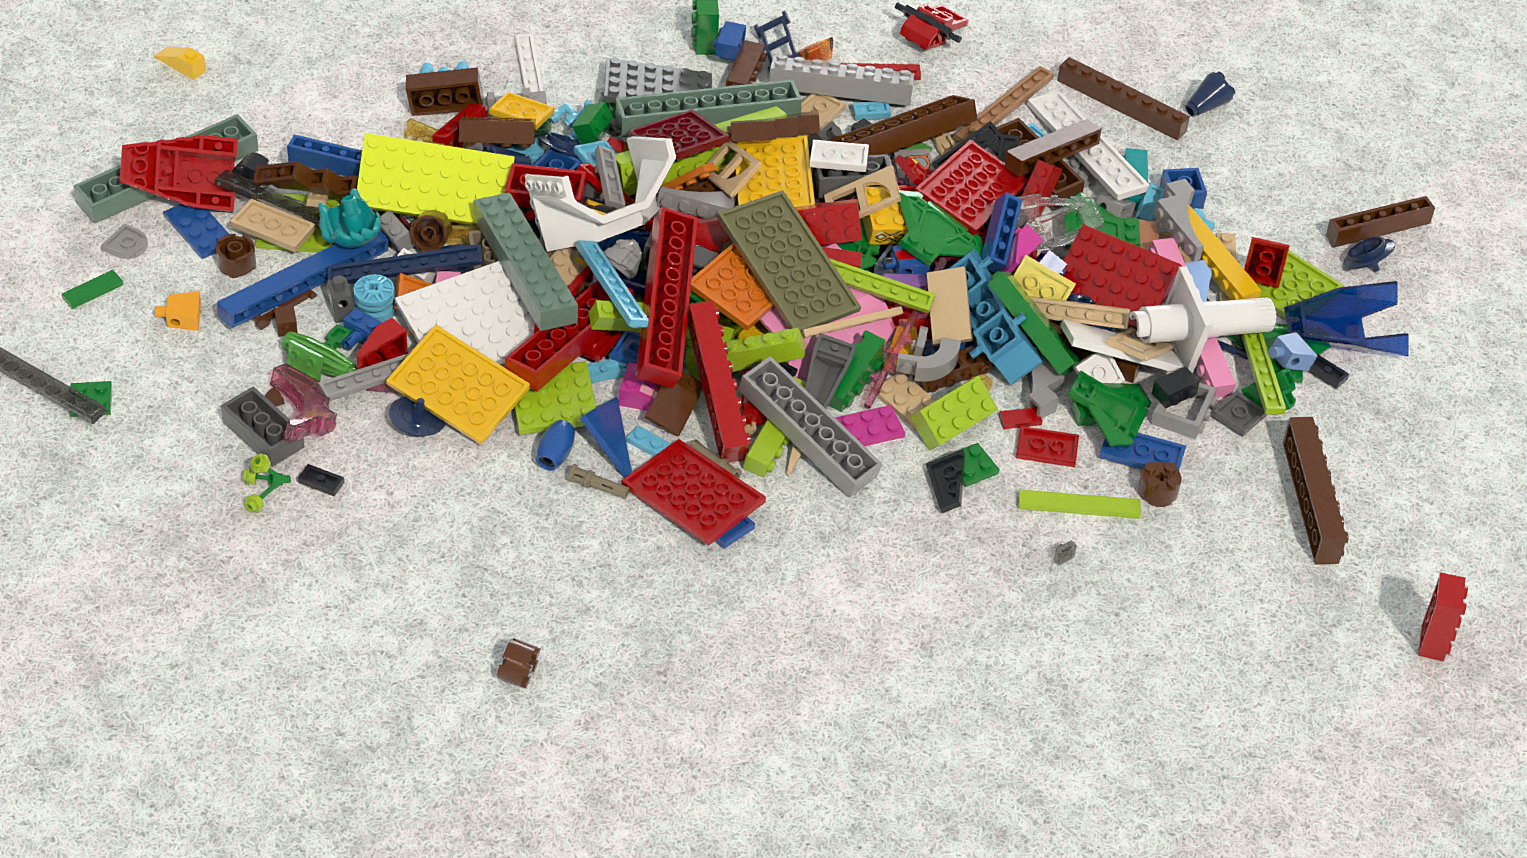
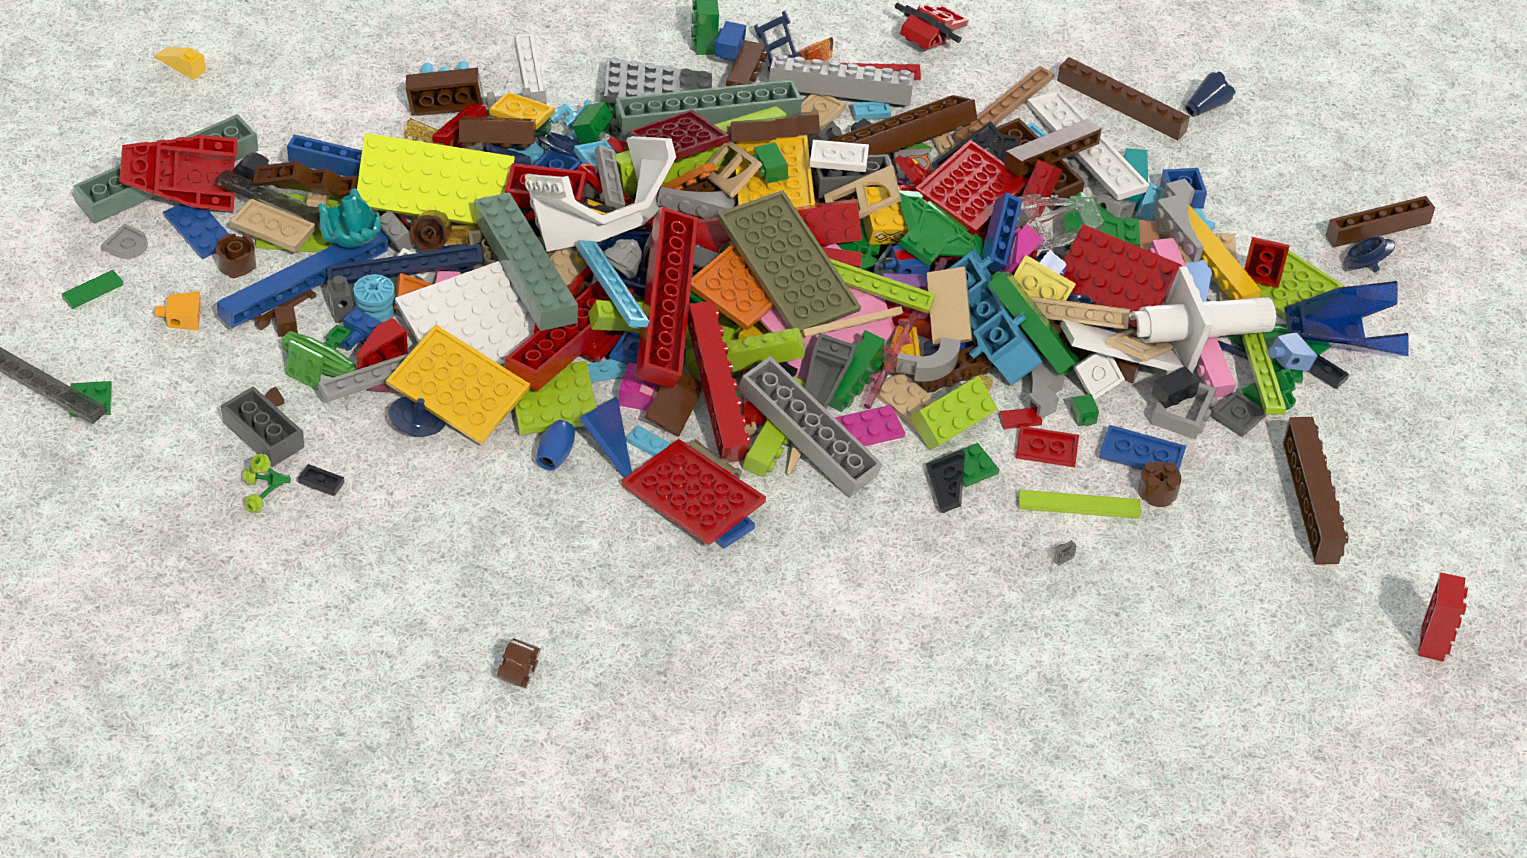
(311, 404): clear pink arch -> none
(590, 479): dark tan pin -> none
(774, 165): none -> green brick
(918, 345): light grey plate -> none
(1114, 406): green plate -> none

